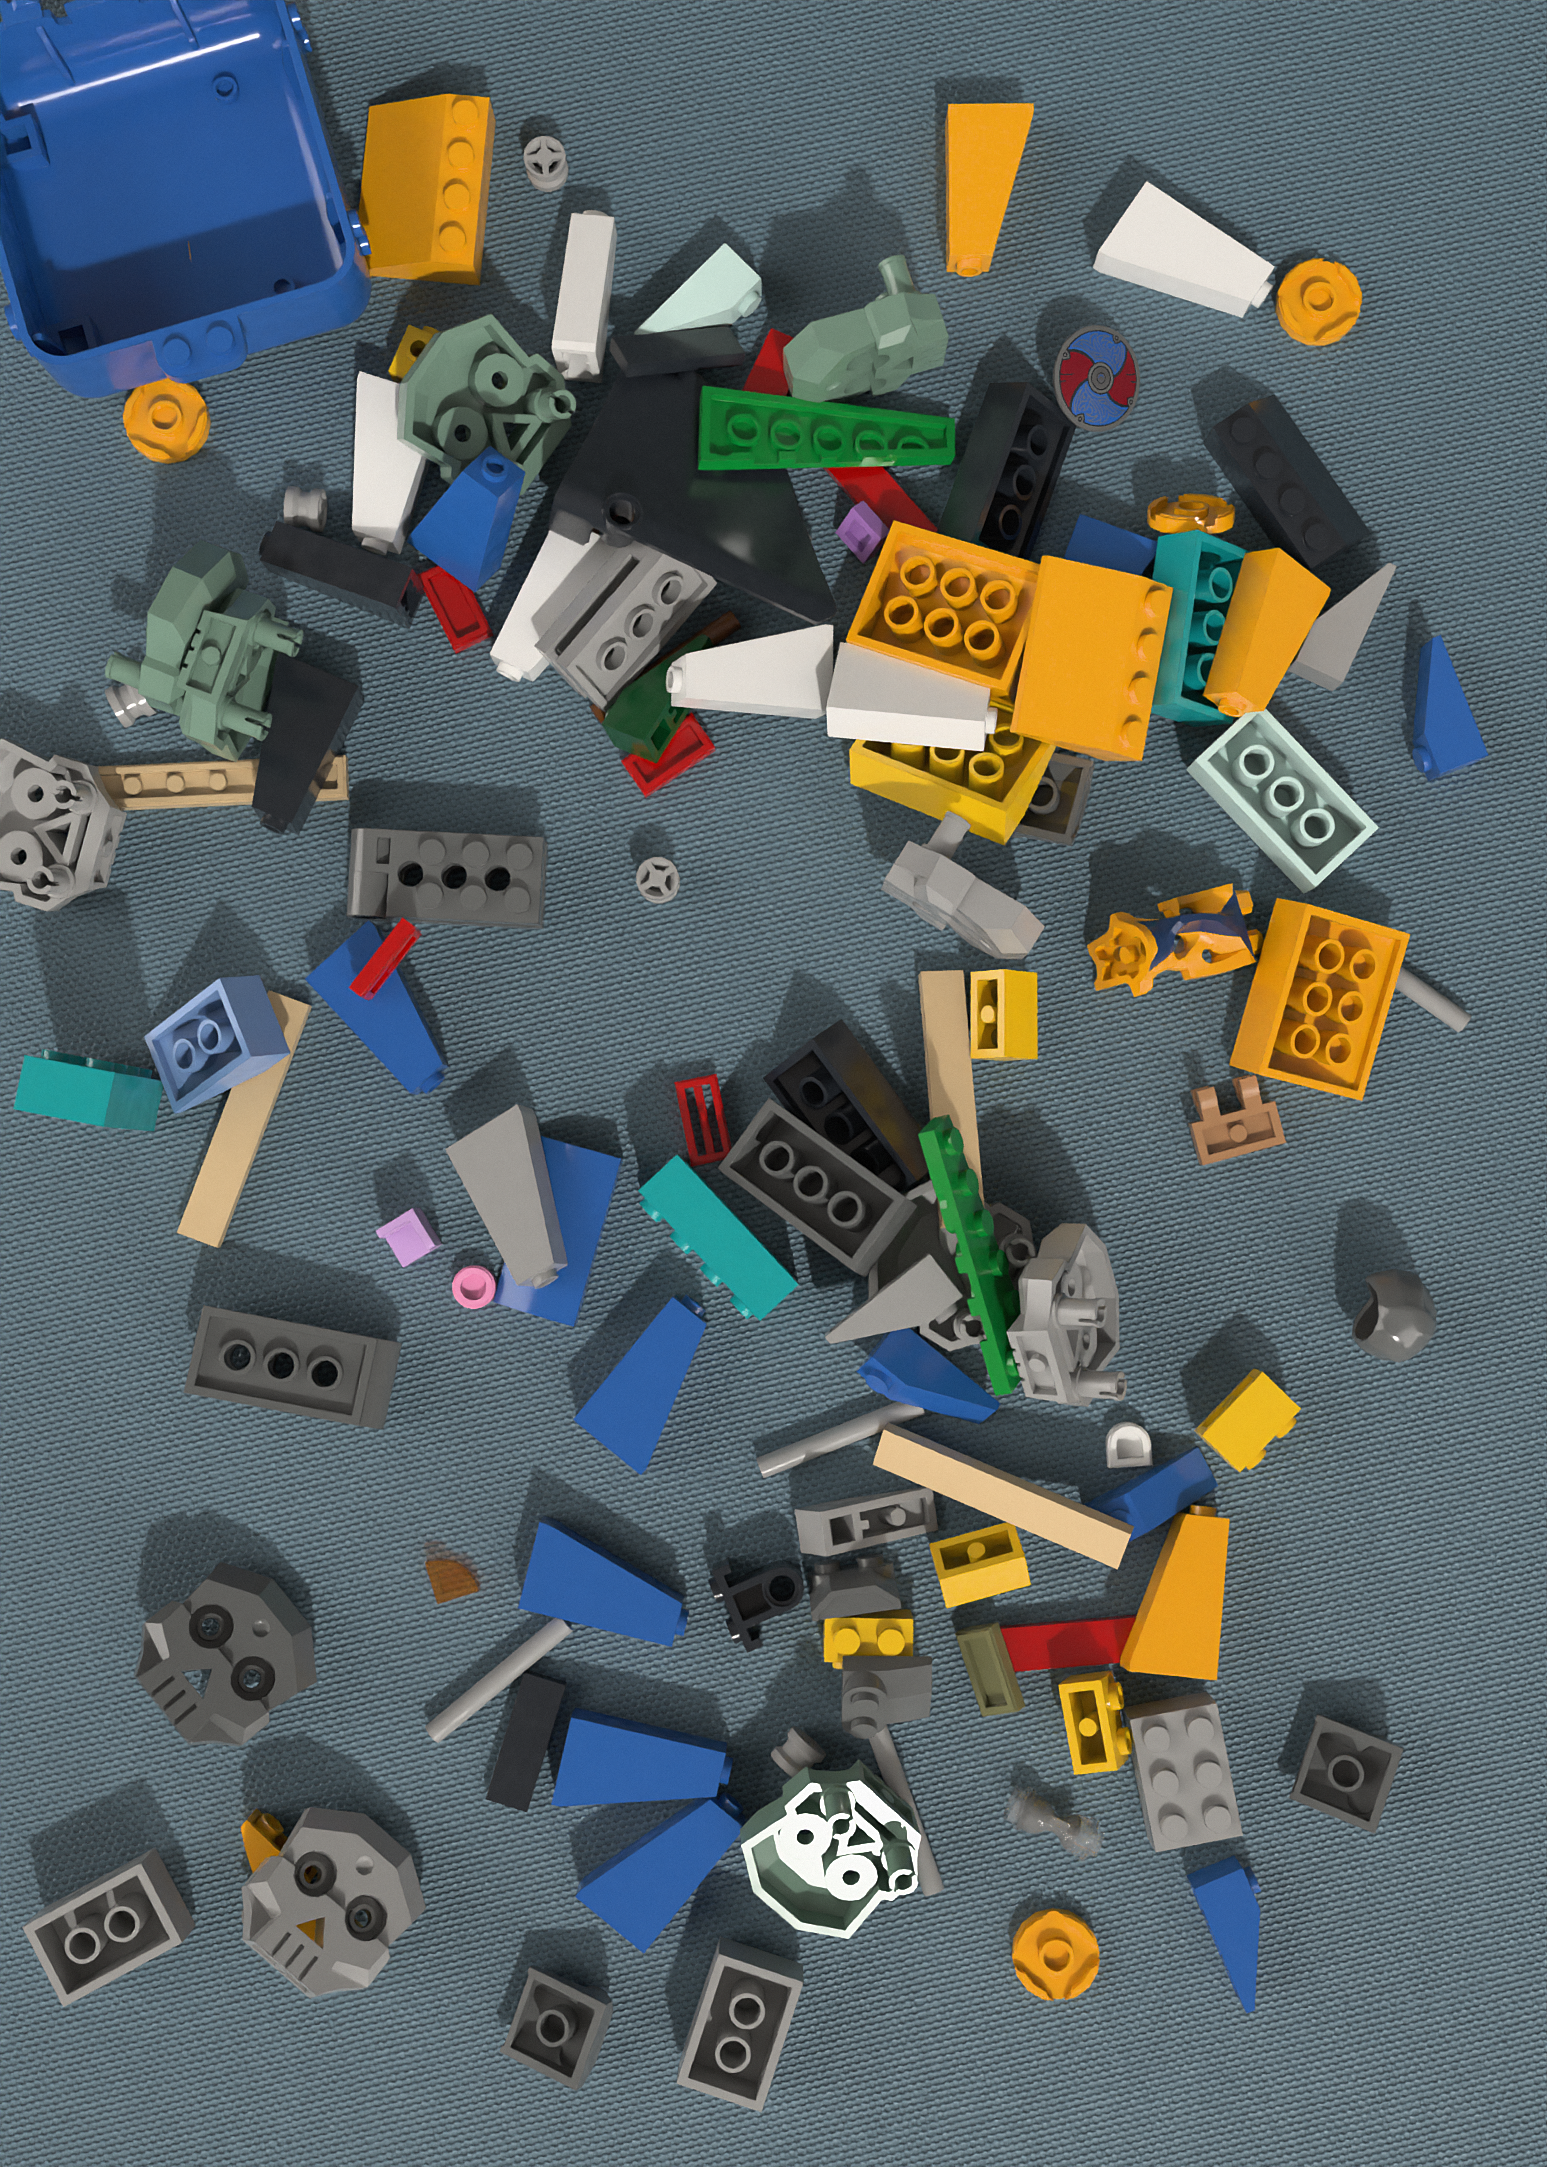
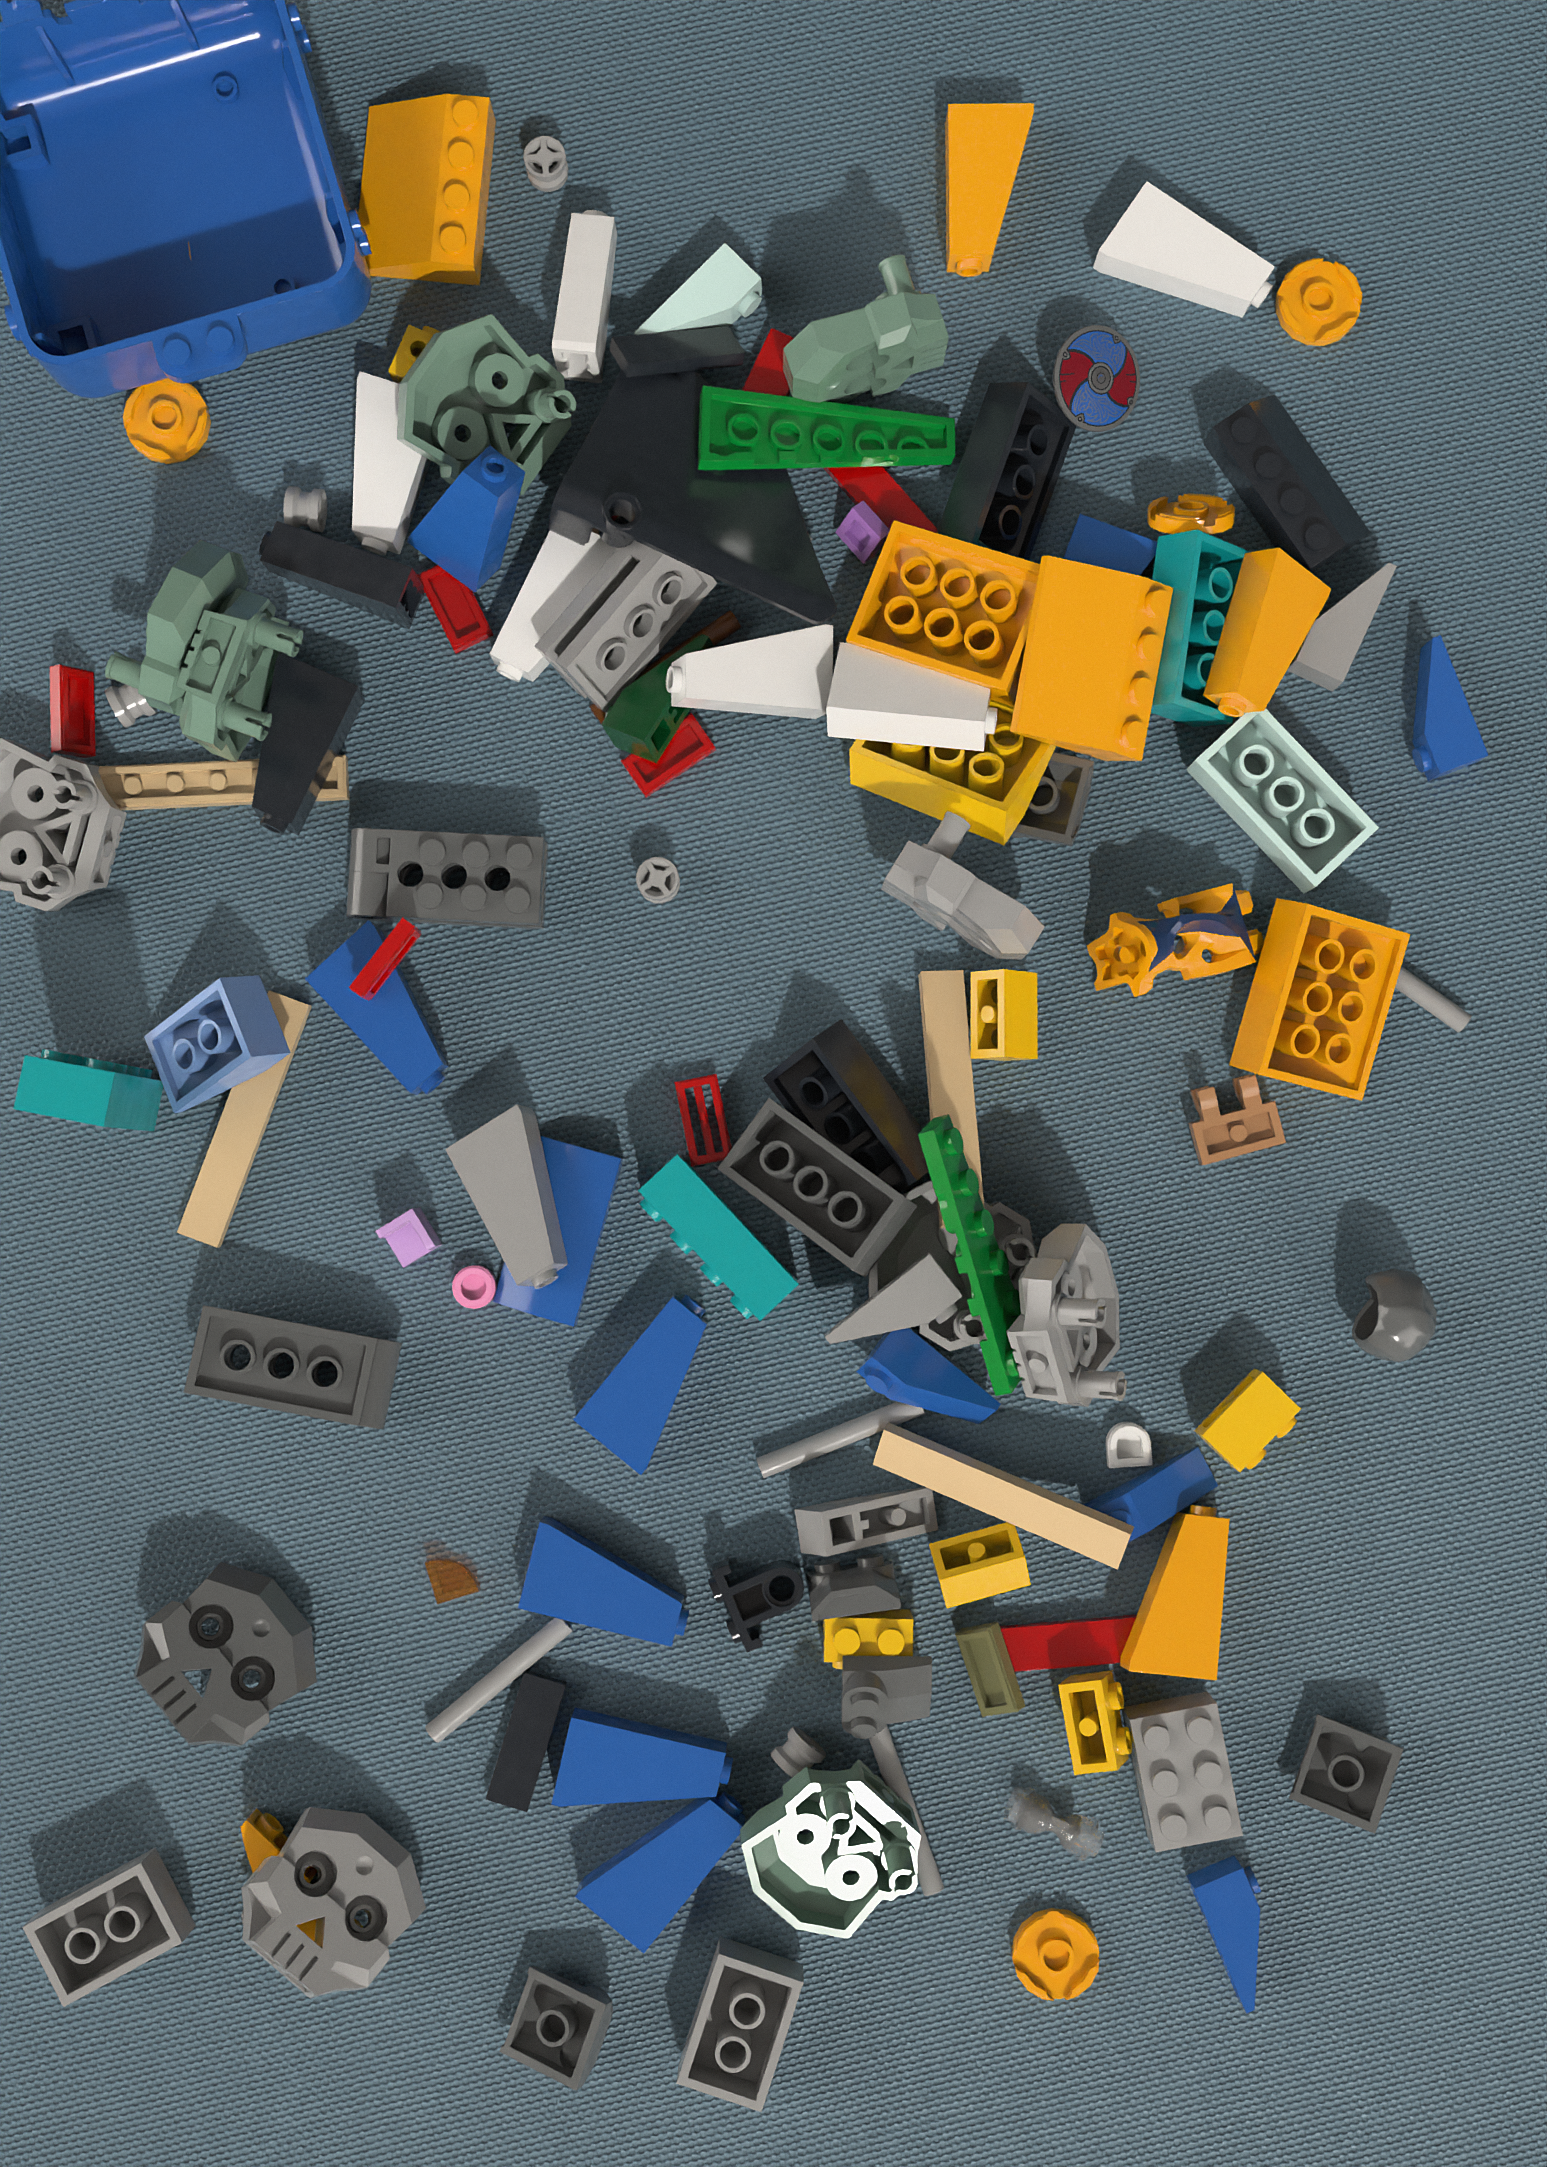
(72, 711): none -> red tile

